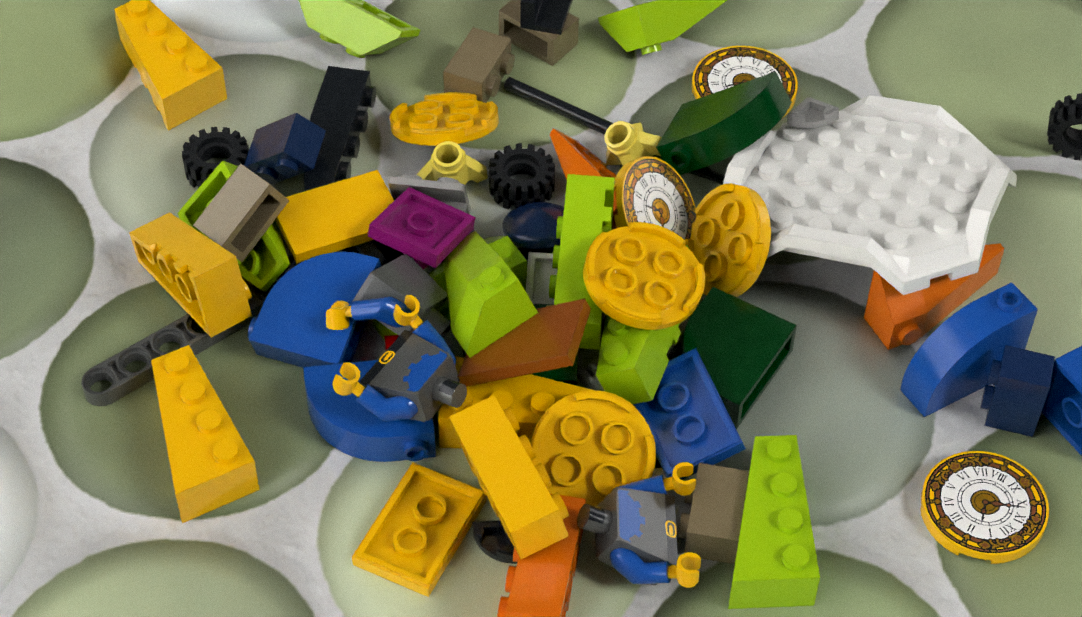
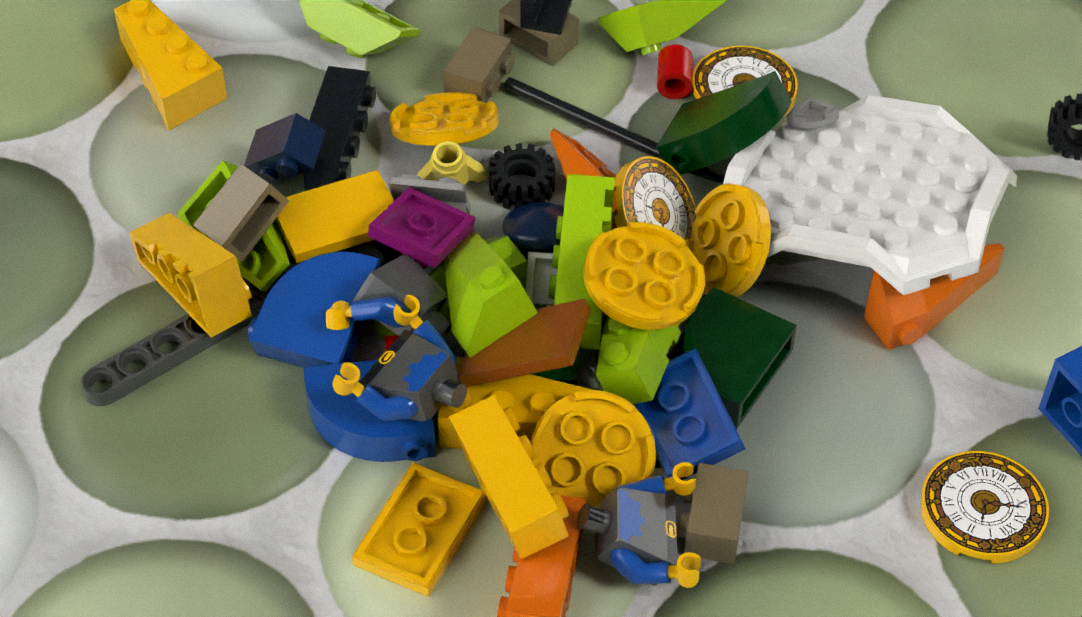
(202, 443): yellow wedge -> none
(212, 146): black tyre -> none
(493, 540): black tile -> none
(629, 142): light yellow rock -> none
(674, 71): none -> red brick
(776, 540): lime wedge -> none
(962, 349): blue brick -> none
(1017, 390): dark blue piece -> none

